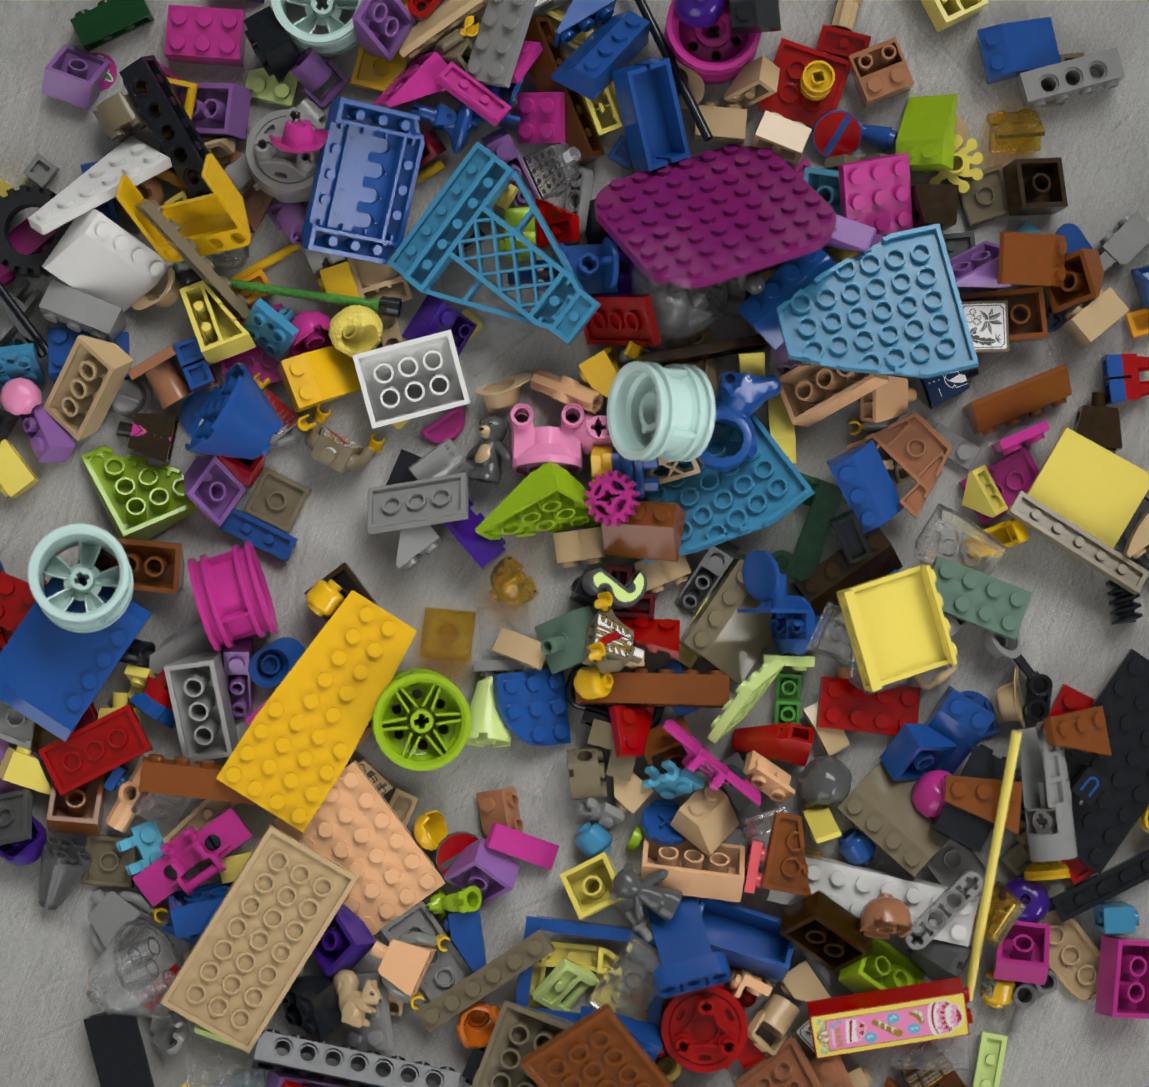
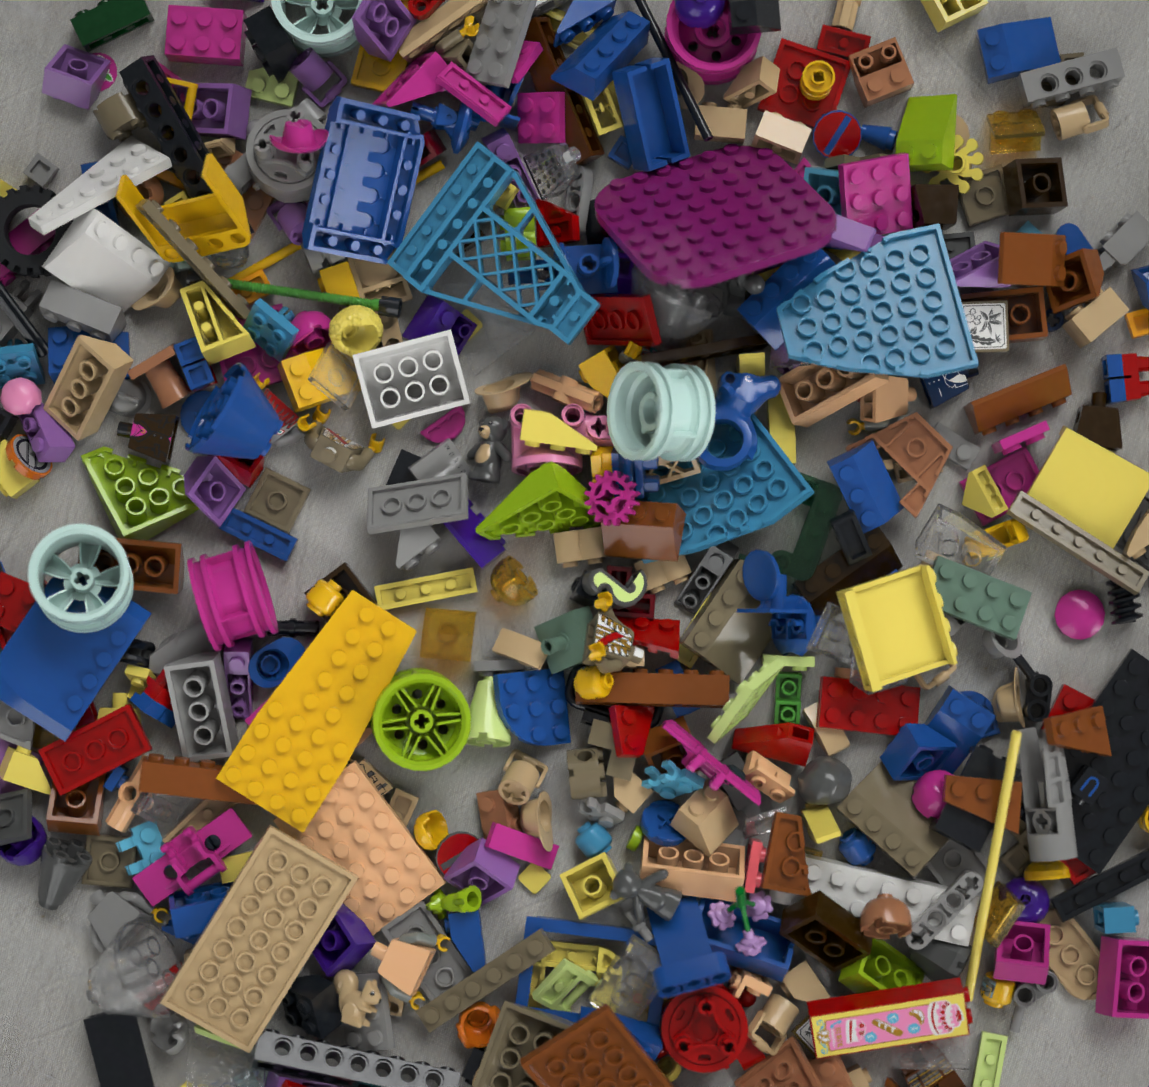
(26, 462): none -> tile
(296, 628): none -> black pin
(336, 377): none -> clear tile
(426, 589): none -> light yellow plate
(521, 777): none -> tan piece
(534, 877): none -> light yellow piece
(537, 818): none -> tan piece
(548, 429): none -> light yellow slope
(757, 908): none -> lavender plant
(1074, 119): none -> tan piece
(1079, 614): none -> dark pink dish

